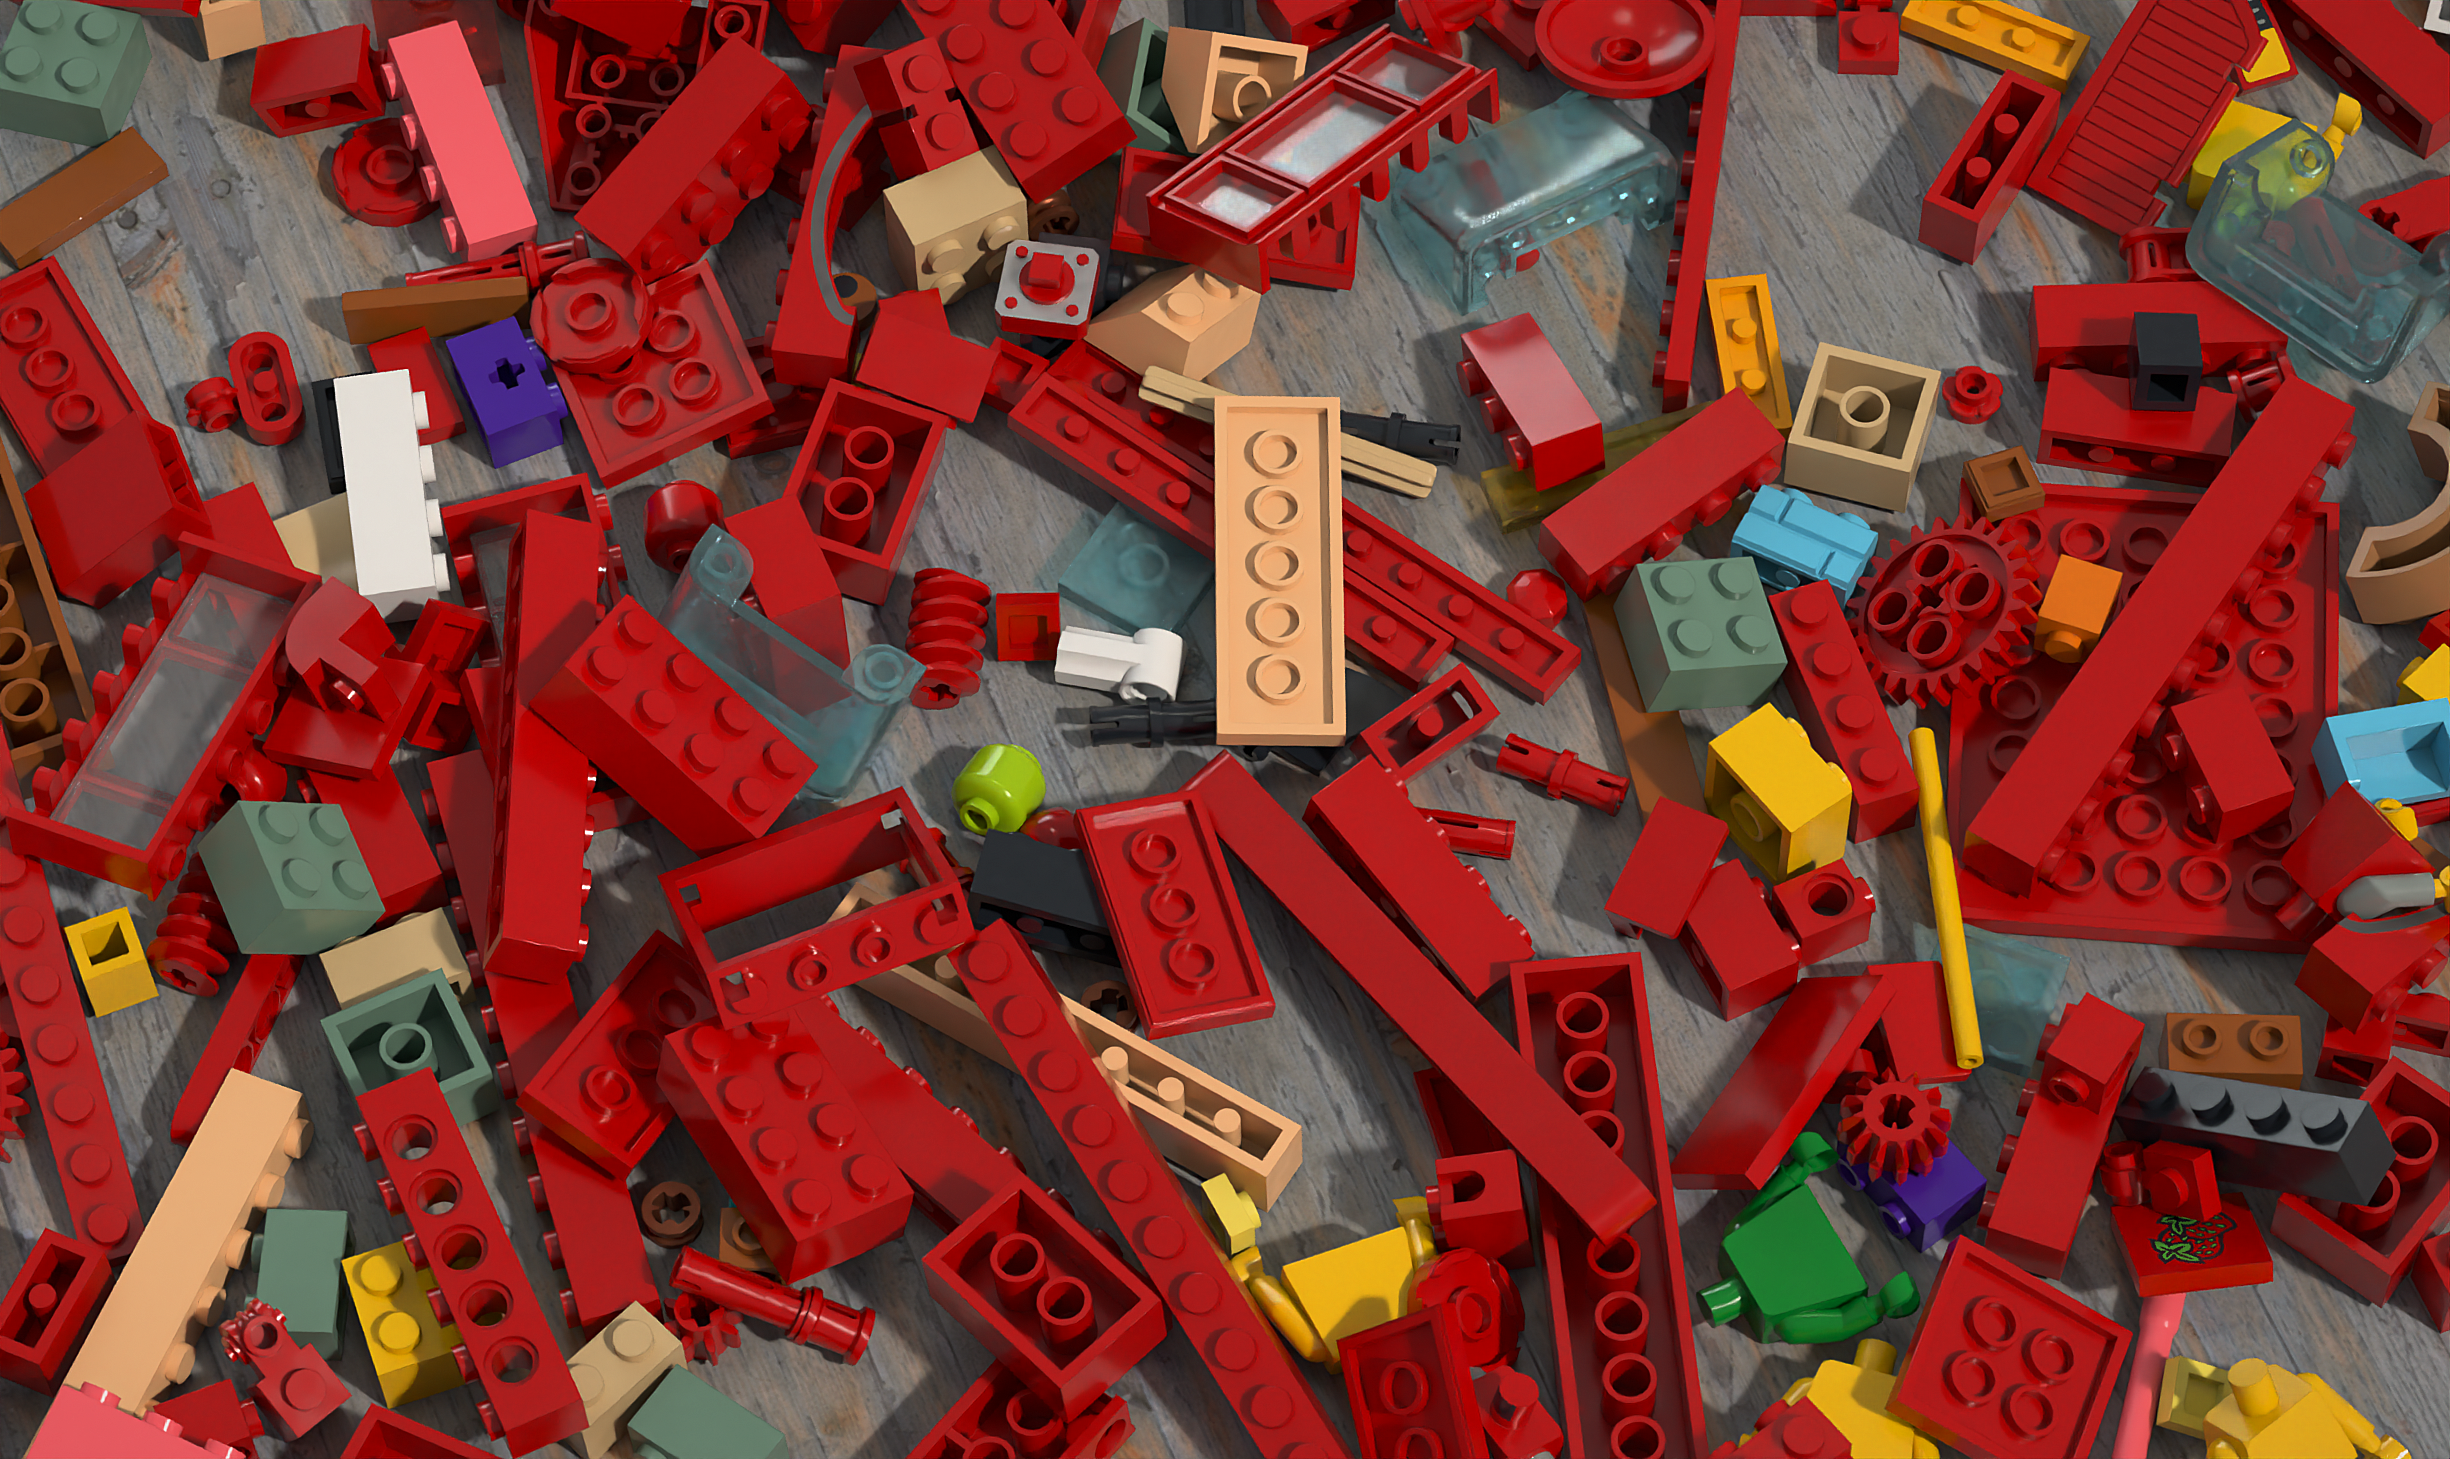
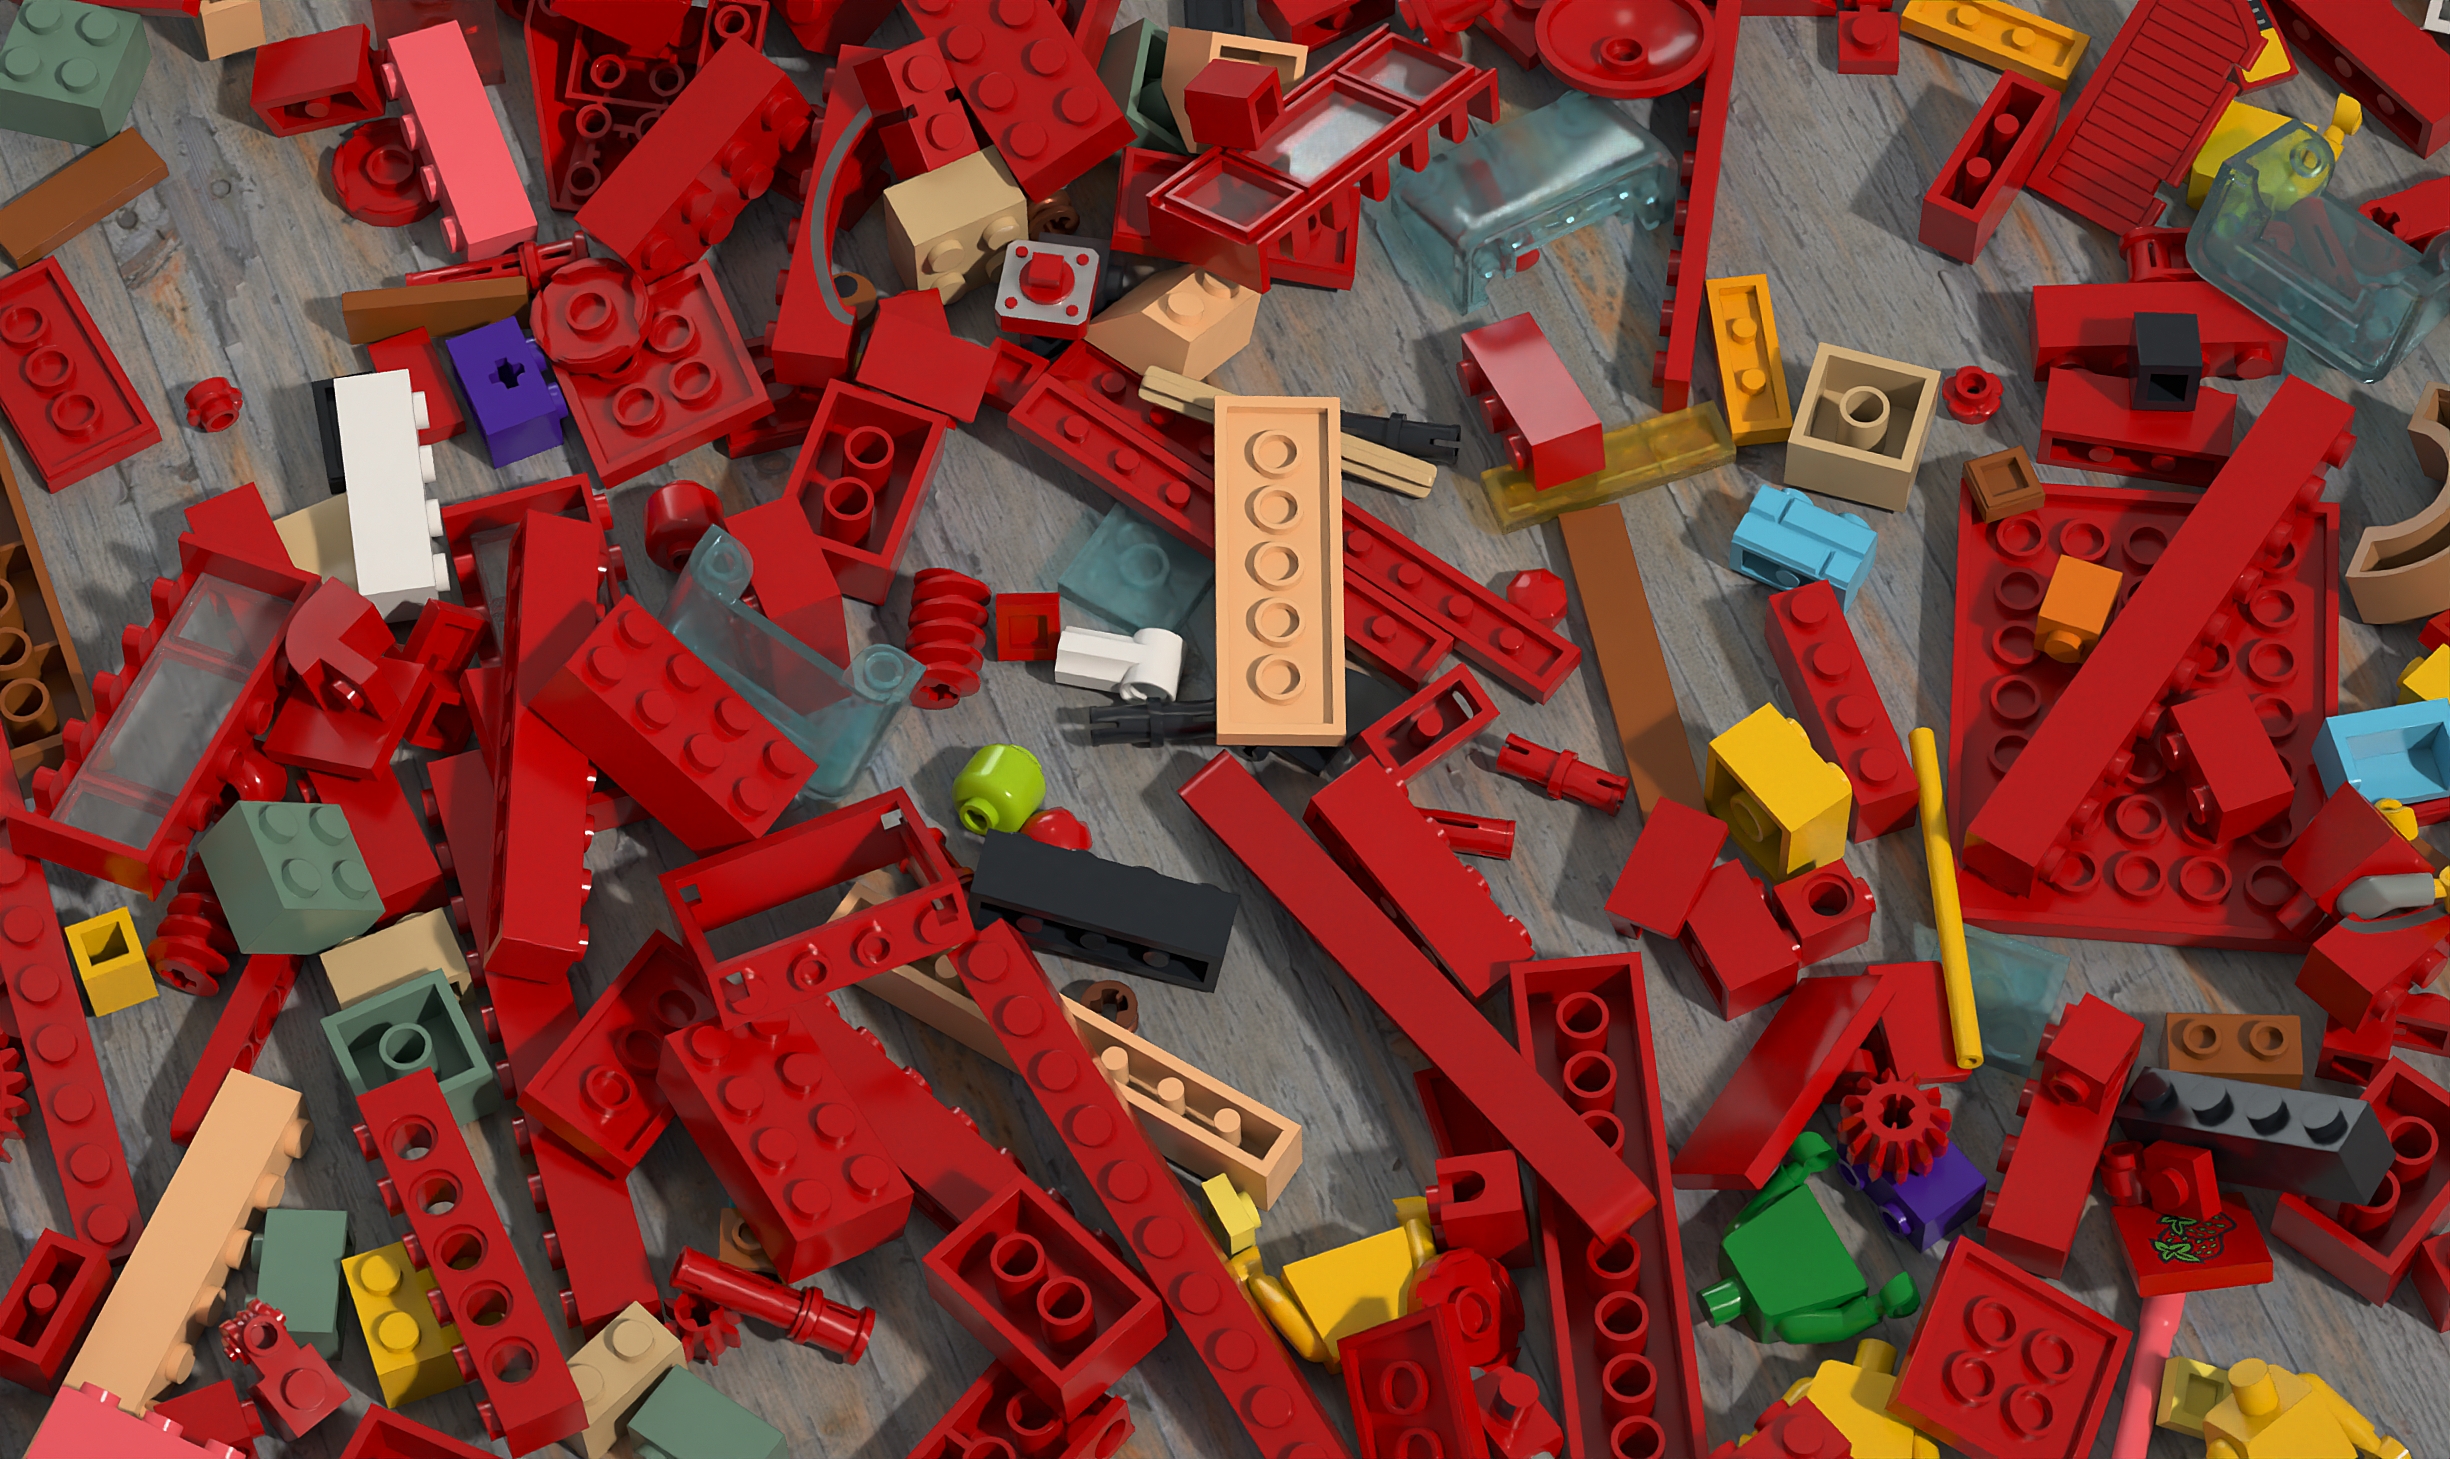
(116, 510): red brick -> none
(268, 392): red plate -> none
(675, 1197): copper bush -> none
(1173, 914): red tile -> none
(1235, 104): none -> red brick
(1662, 495): red brick -> none
(1699, 634): sand green brick -> none
(1944, 610): red gear -> none
(2259, 384): red bush -> none

